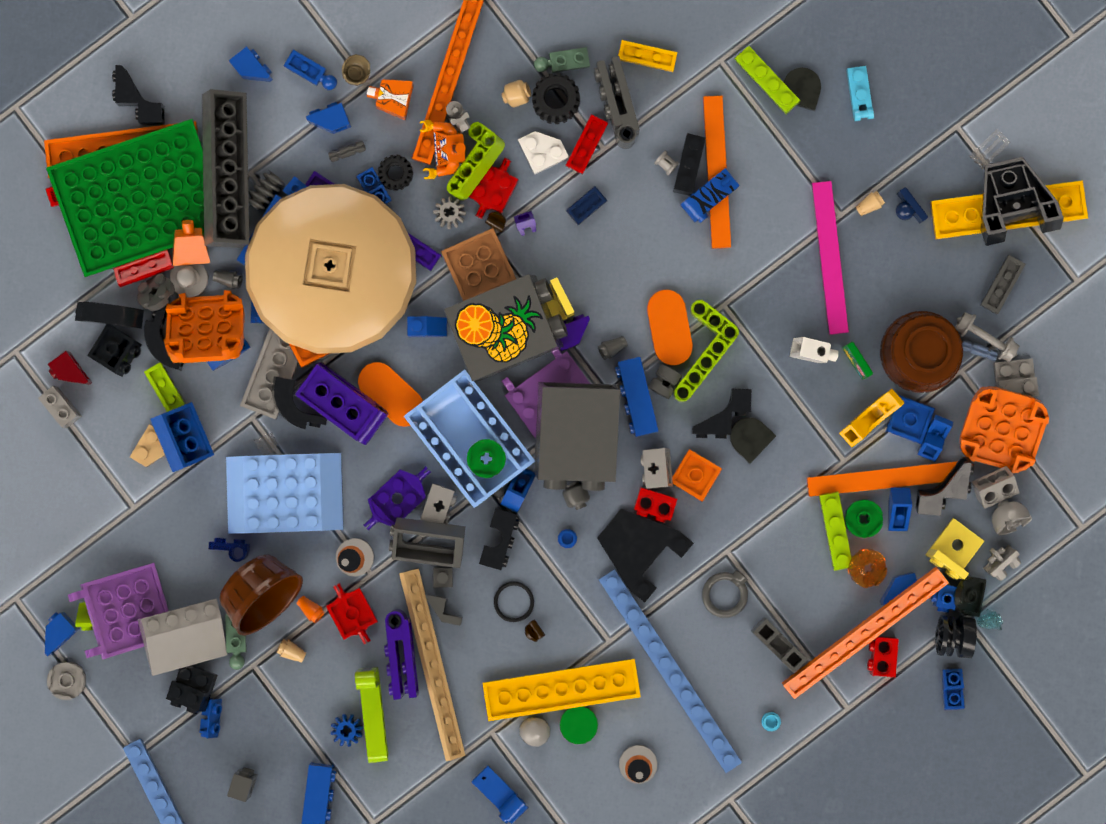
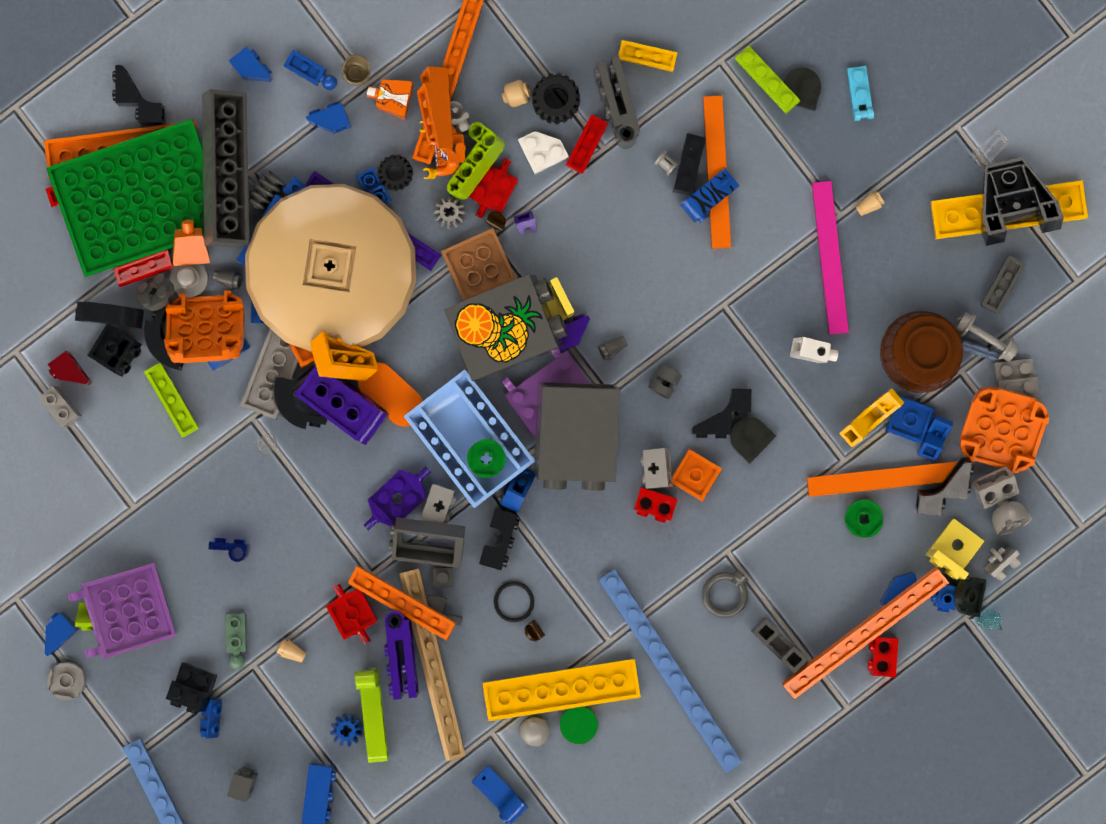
(148, 448): tan wing -> none
(182, 437): blue slope -> none
(183, 637): light grey slope -> none
(259, 593): reddish brown piece -> none
(284, 493): light blue slope -> none
(310, 609): orange cone -> none
(341, 360): none -> light orange wedge
(347, 151): dark grey axle -> none
(354, 557): tile -> none
(402, 602): none -> orange plate
(426, 326): blue slope -> none
(435, 107): none -> orange wedge
(563, 60): sand green plate -> none
(567, 538): blue plate -> none
(575, 495): dark grey head -> none
(586, 205): dark blue plate -> none
(634, 545): black wedge -> none
(637, 397): blue brick -> none
(638, 764): tile -> none
(669, 327): orange tile -> none
(709, 352): lime beam -> none
(771, 721): medium azure plate -> none
(835, 530): lime plate -> none
(857, 360): green tile -> none
(857, 568): clear orange plate -> none
(899, 509): blue slope -> none
(909, 207): dark blue tile -> none
(952, 636): black wheel -> none
(953, 689): blue slope -> none

